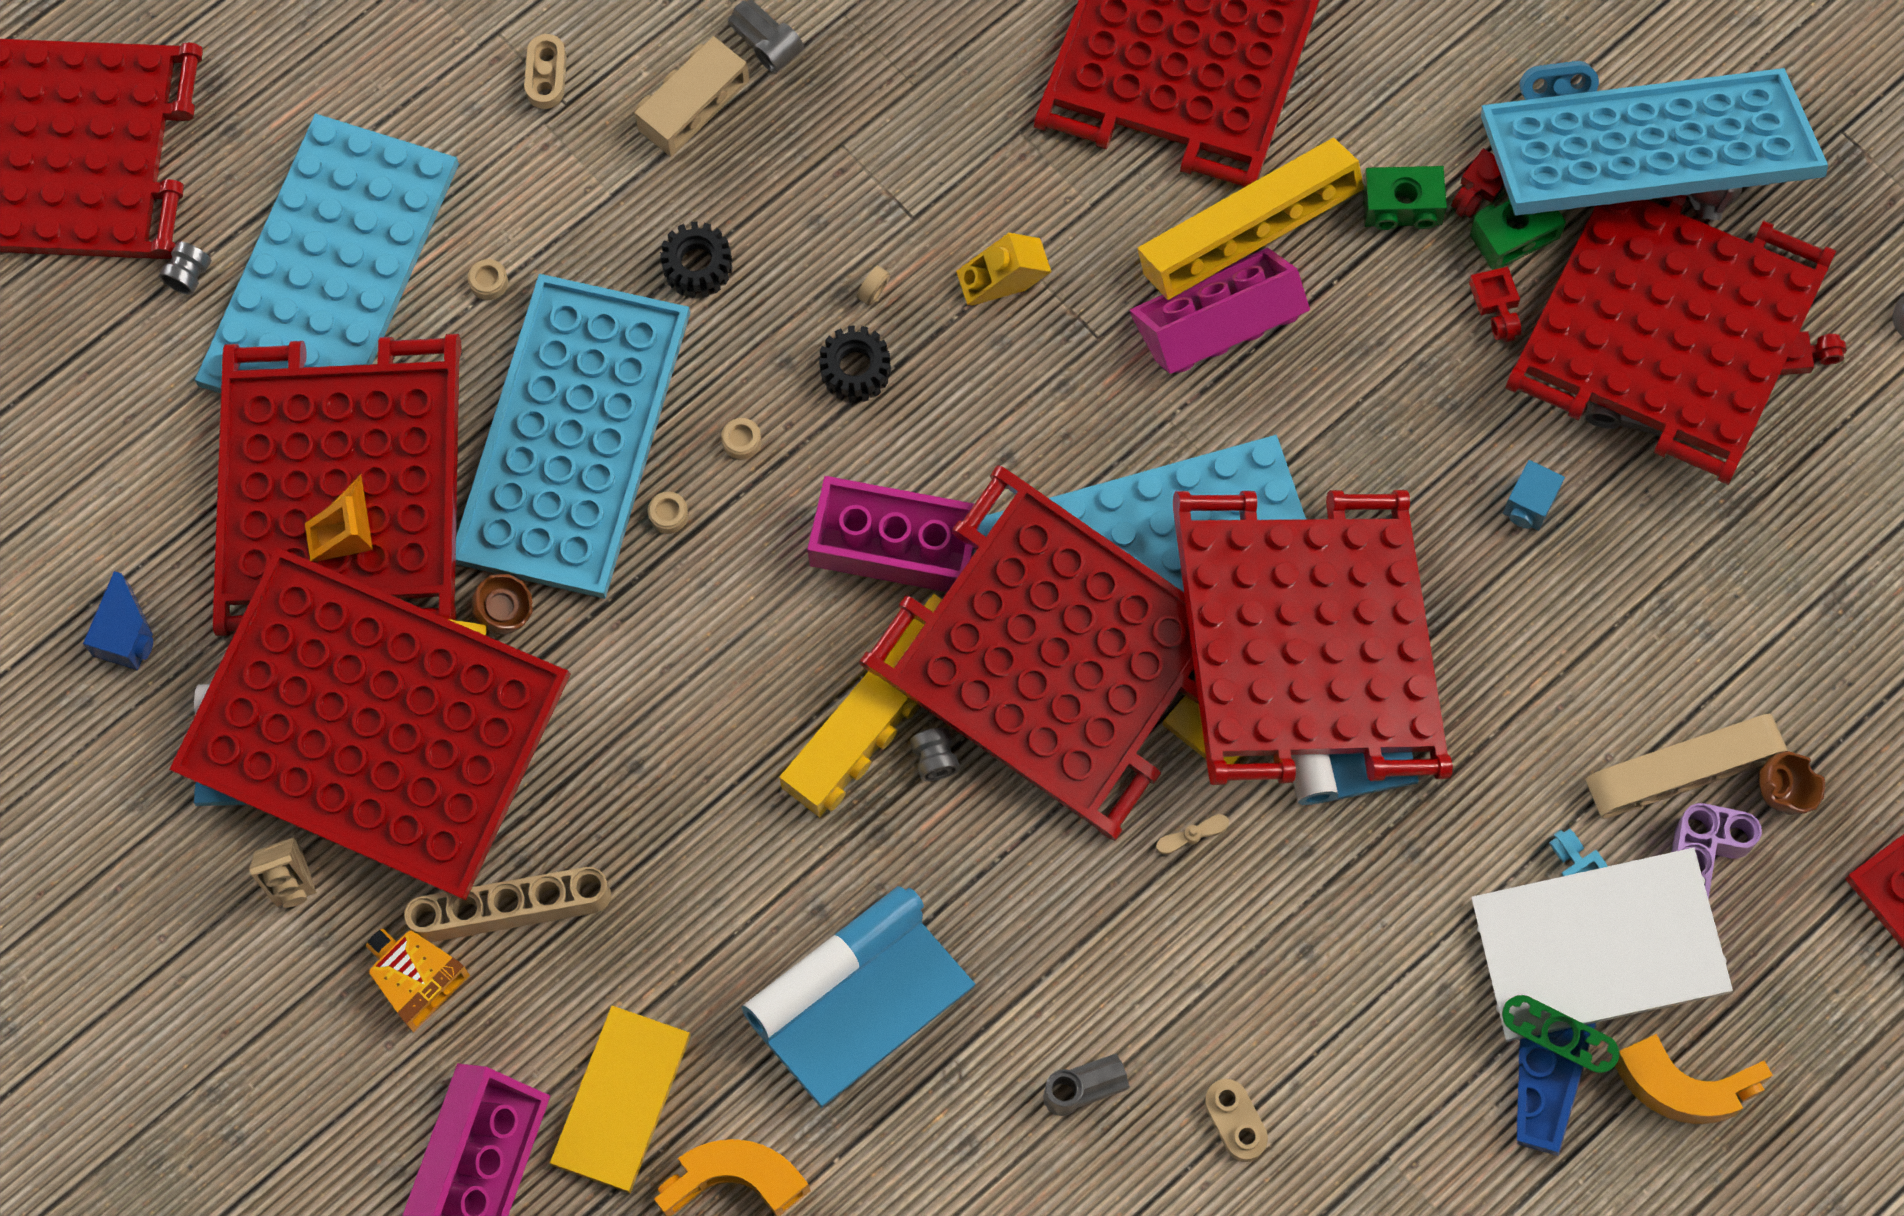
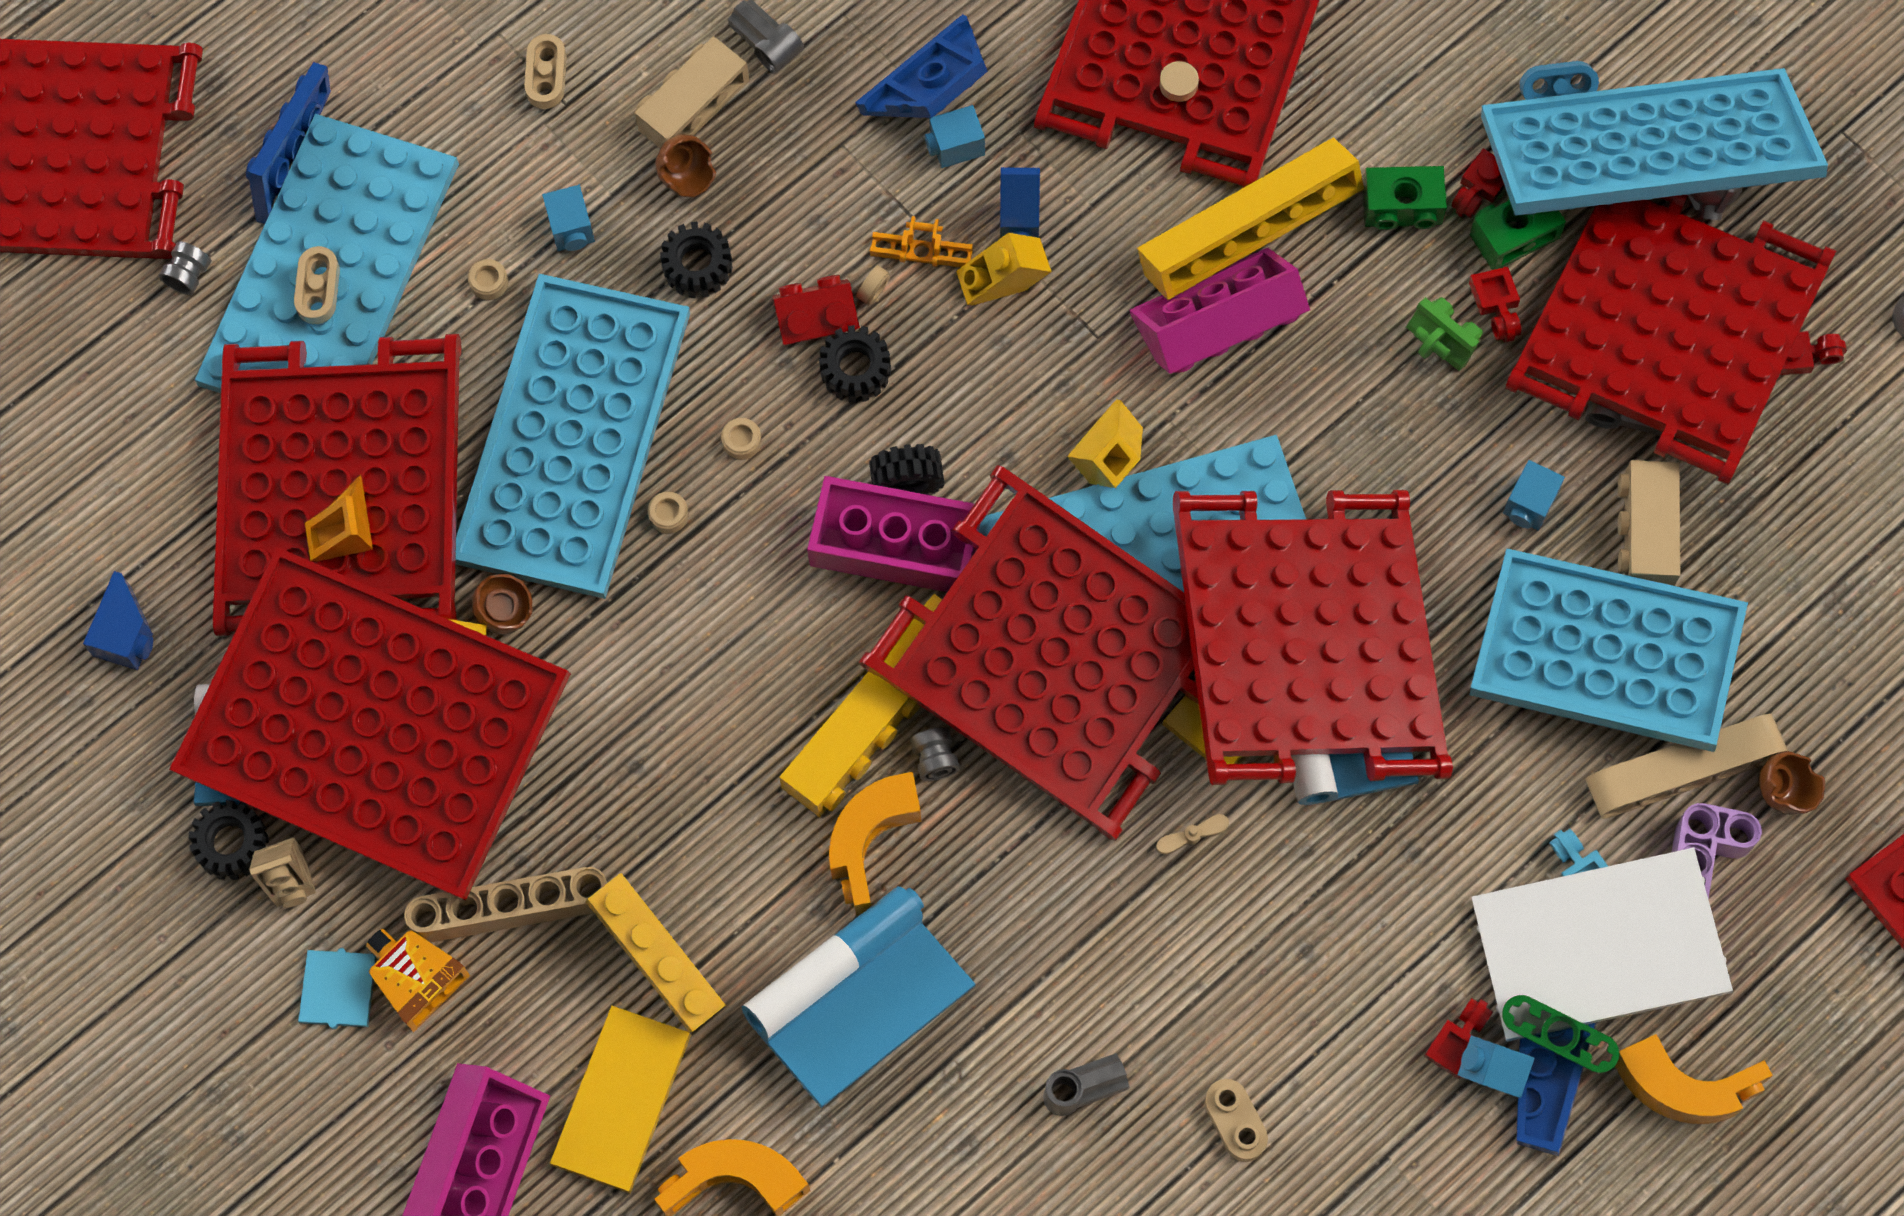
(217, 819): none -> black tyre
(280, 145): none -> blue wing
(316, 288): none -> tan plate
(337, 989): none -> medium azure piece
(568, 218): none -> dark azure brick
(655, 953): none -> yellow brick
(685, 165): none -> dark orange hair
(815, 309): none -> red bracket
(867, 815): none -> light orange arch
(908, 469): none -> black tyre
(929, 76): none -> blue wing
(933, 247): none -> light orange piece
(955, 137): none -> dark azure brick
(1019, 201): none -> blue slope
(1109, 447): none -> yellow slope
(1179, 81): none -> tan tile
(1442, 334): none -> bright green hips
(1452, 1040): none -> red plate
(1495, 1066): none -> dark azure brick
(1609, 649): none -> medium azure plate
(1650, 521): none -> tan brick

